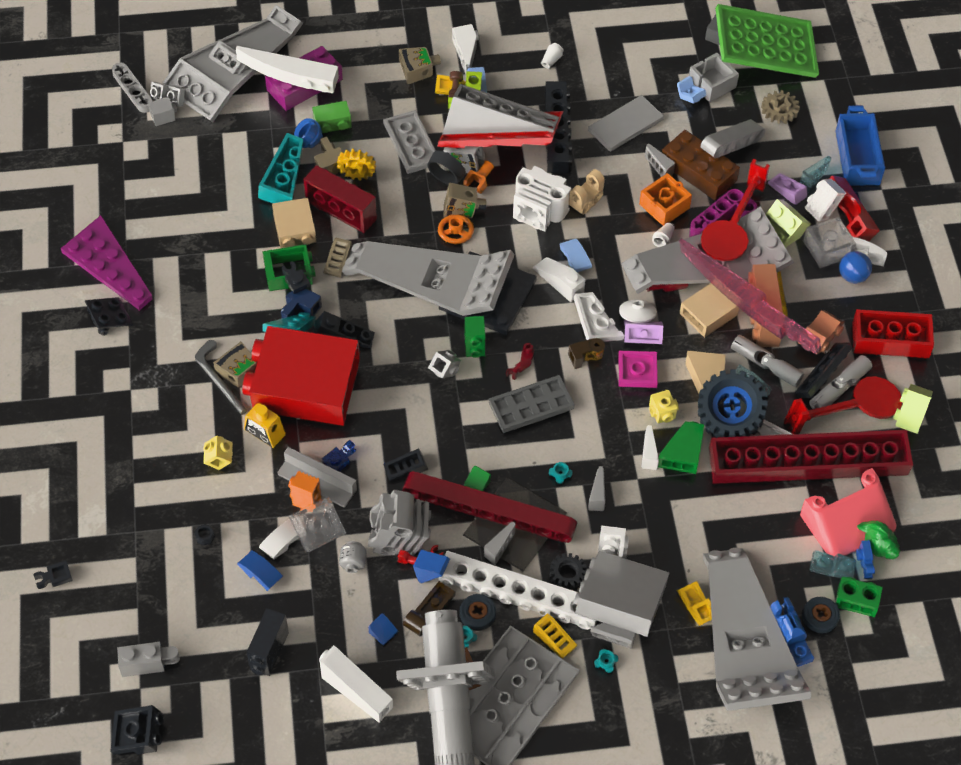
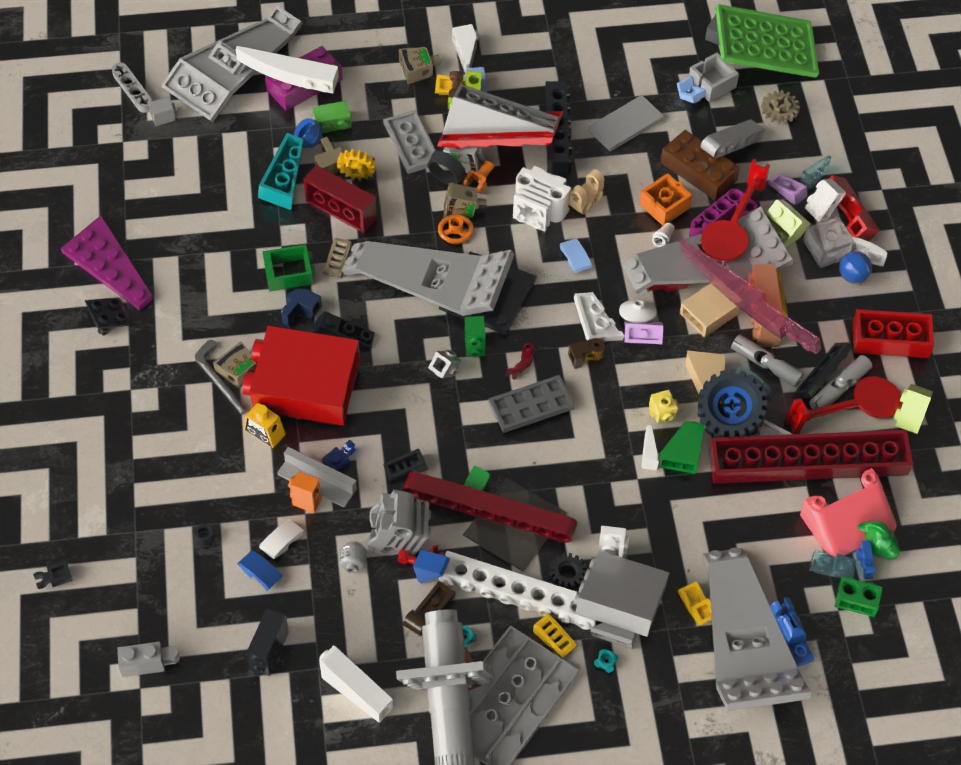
(136, 730): black plate -> none
(161, 90): light grey slope -> none
(218, 452): light yellow brick -> none
(294, 223): tan brick -> none
(295, 279): black plate -> none
(299, 322): teal wing -> none
(317, 524): clear brick -> none
(382, 629): blue slope -> none
(476, 621): black bush -> none
(494, 549): light grey slope -> none
(552, 54): white cone -> none
(560, 467): teal plate -> none
(561, 277): white slope -> none
(597, 496): light grey slope -> none
(637, 369): dark pink plate -> none
(659, 161): light grey slope -> none
(826, 328): nougat brick -> none
(826, 622): black bush -> none
(859, 147): blue container -> none

